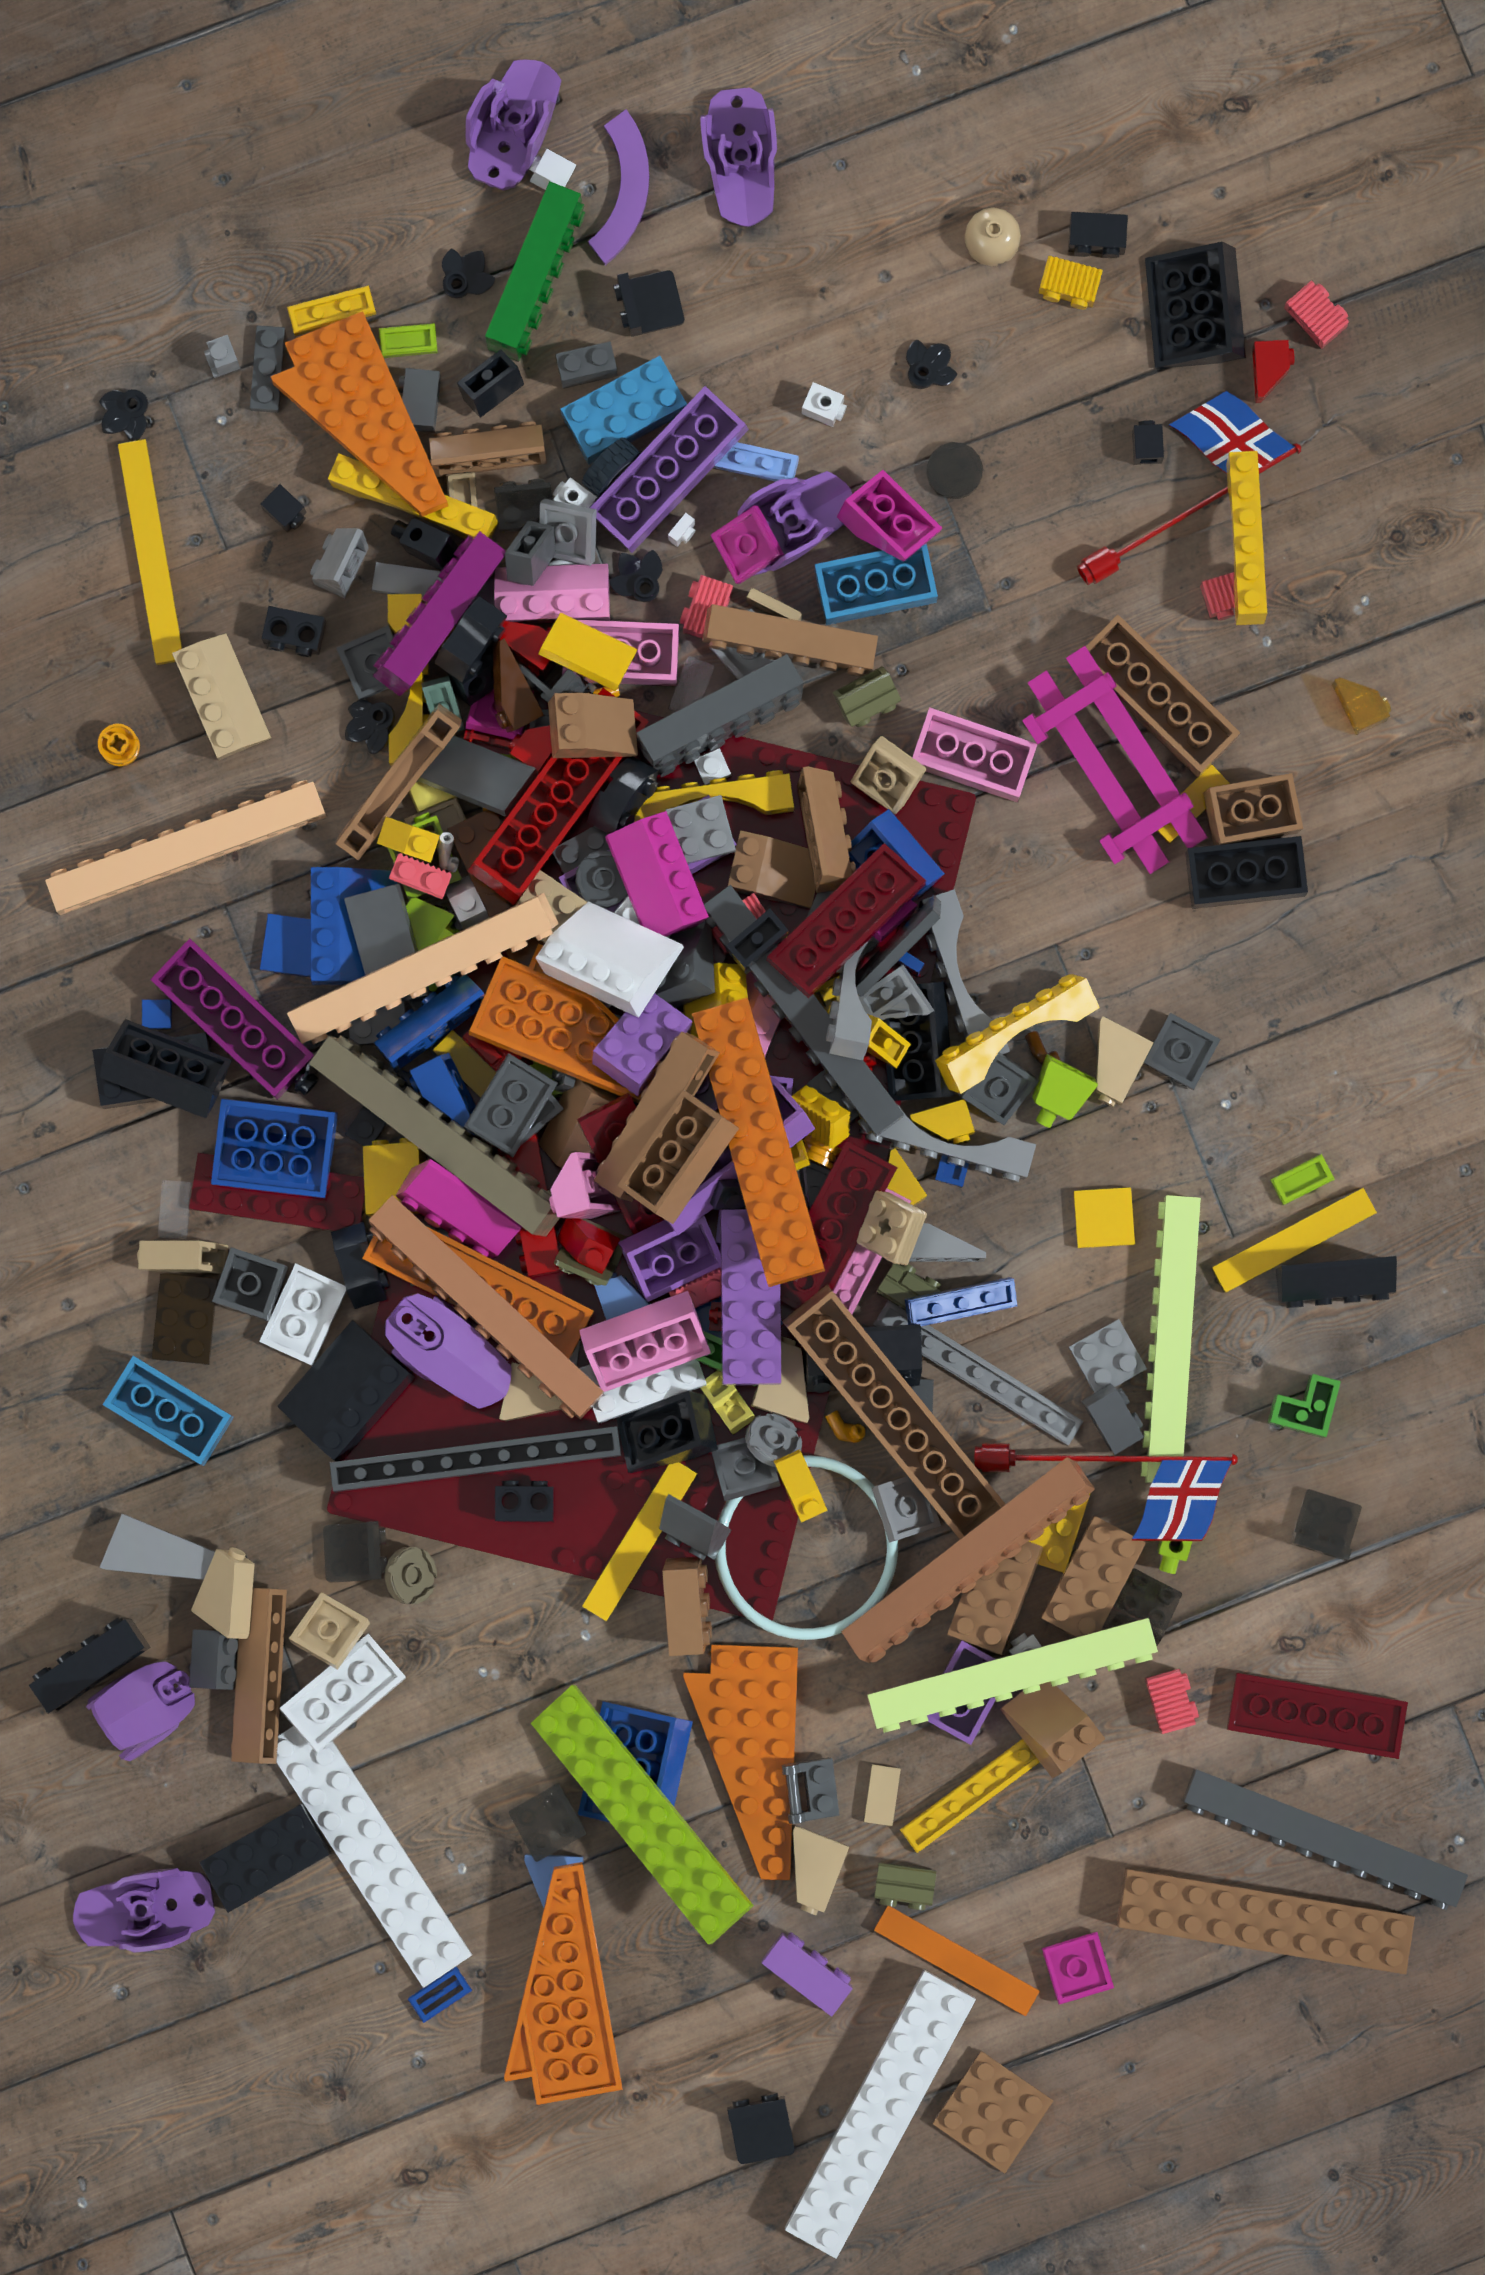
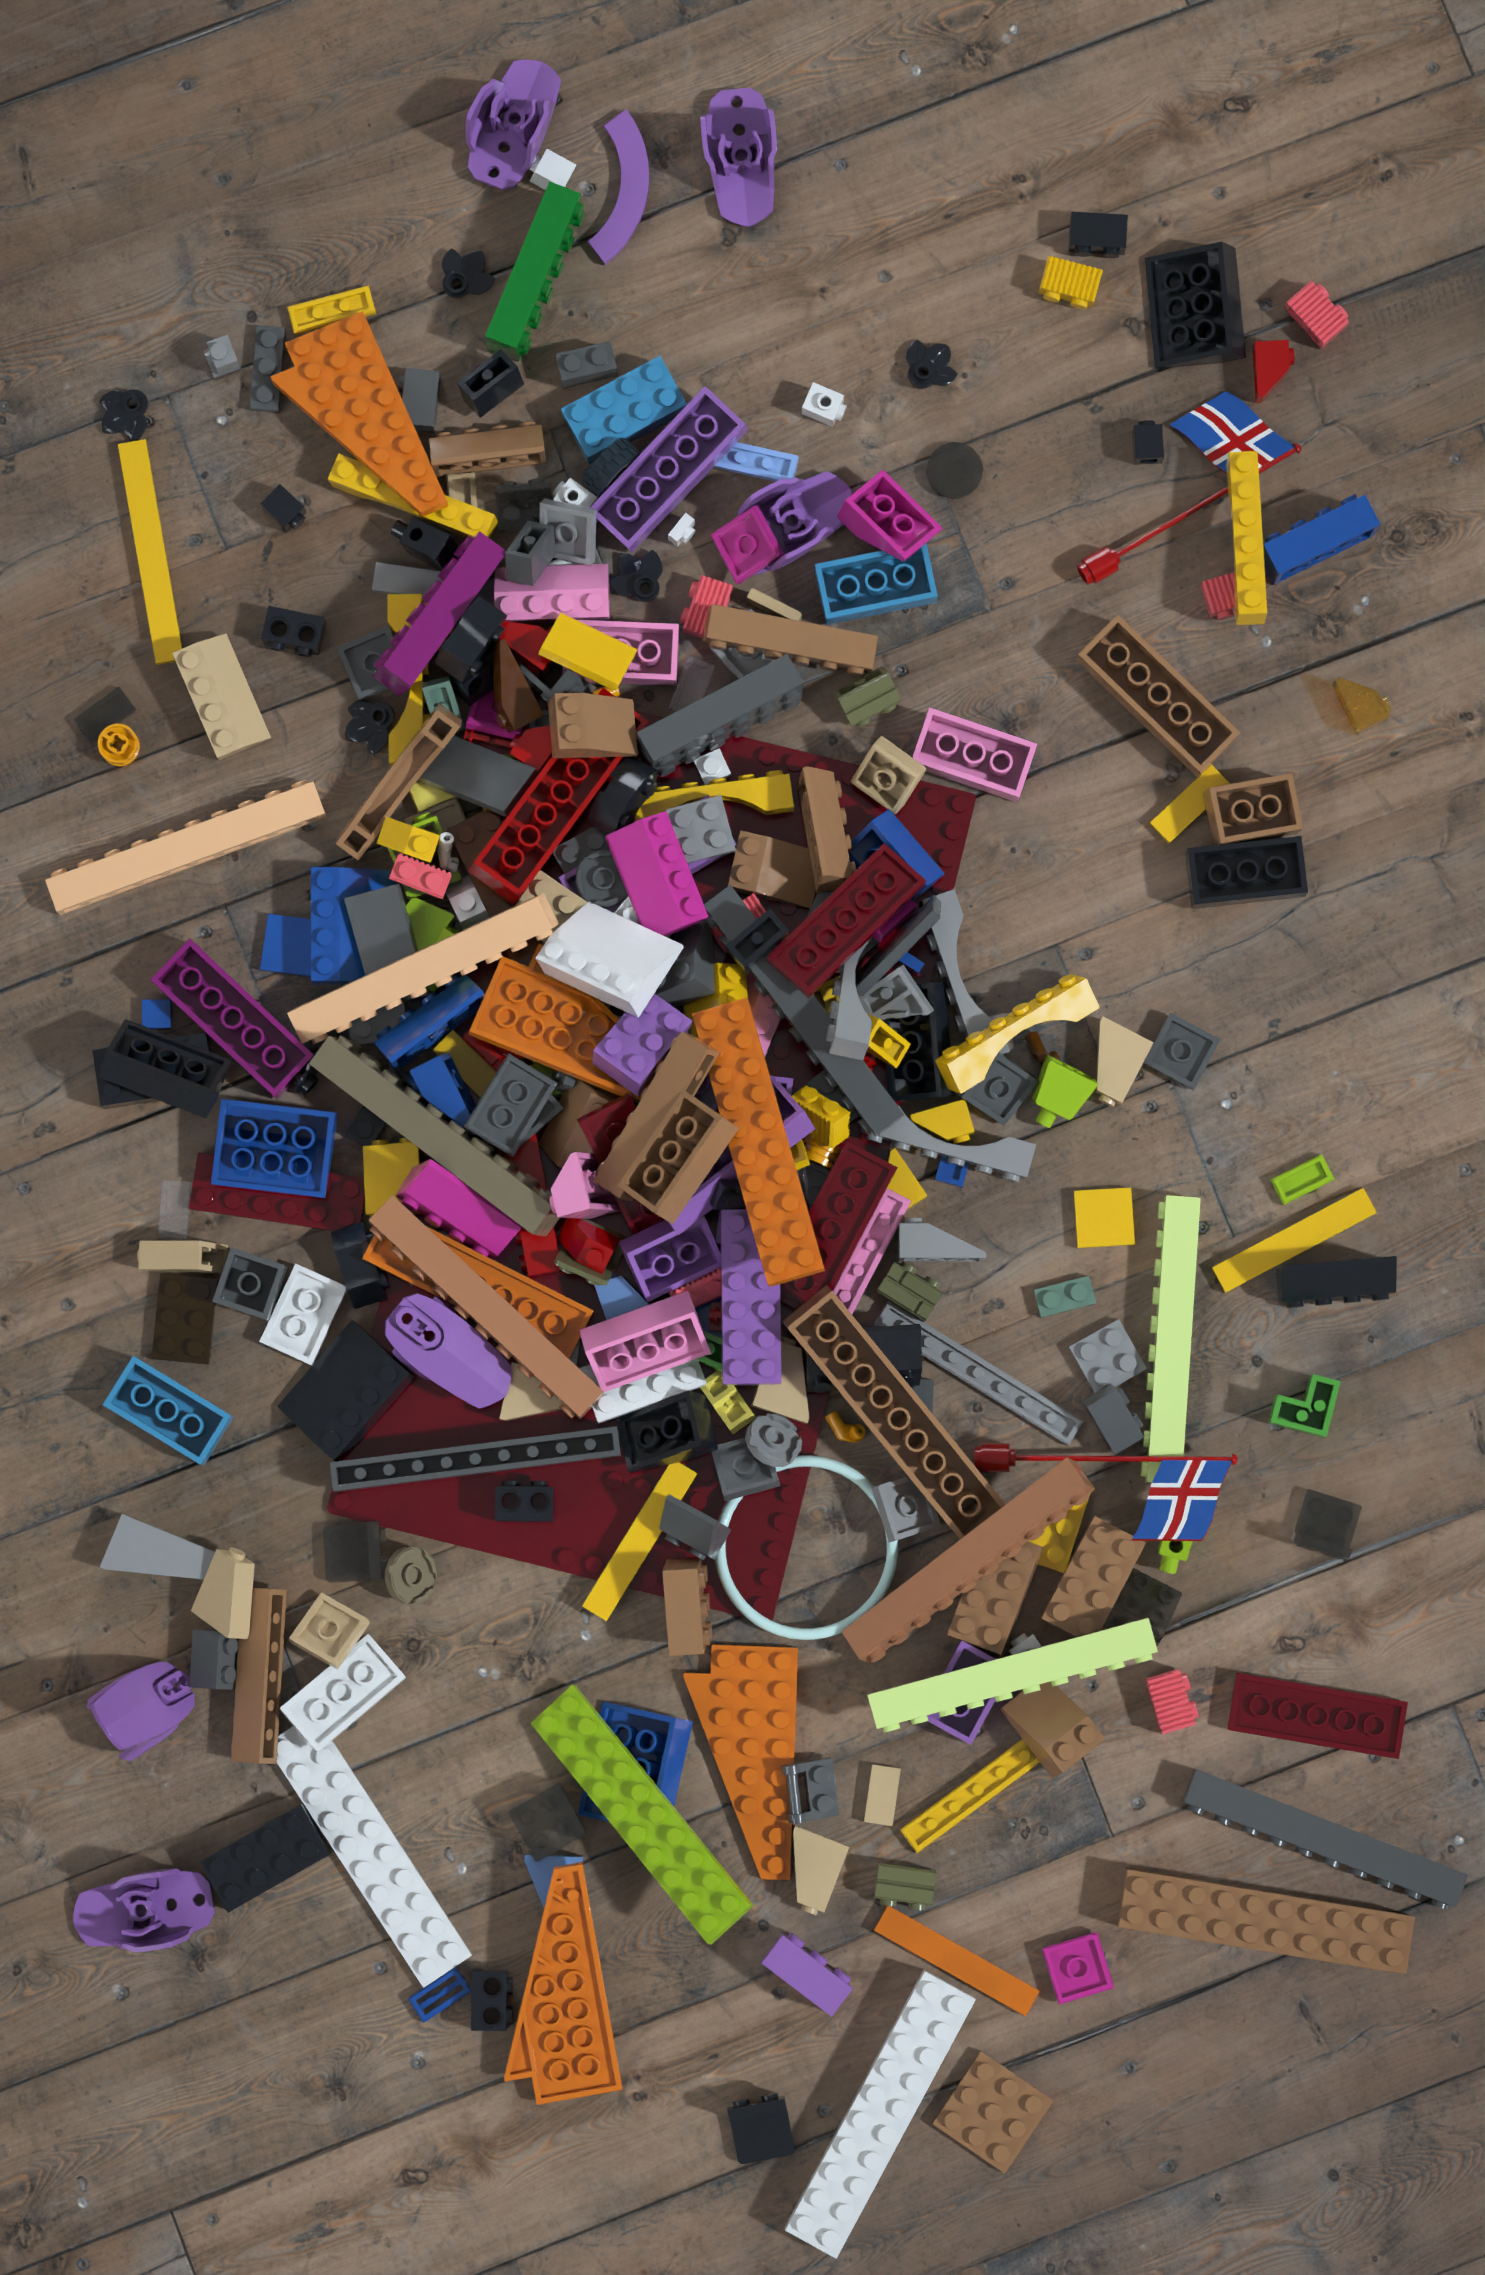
(89, 1666): black brick -> none
(107, 711): none -> clear smoke tile
(340, 561): light grey slope -> none
(408, 340): lime tile -> none
(482, 2000): none -> black brick
(649, 302): black bracket -> none
(800, 1486): yellow slope -> none
(891, 1227): tan brick -> none
(961, 1302): tile -> none
(992, 236): tan cylinder -> none
(1061, 714): dark pink fence -> none
(1064, 1296): none -> sand green plate
(1320, 538): none -> blue brick

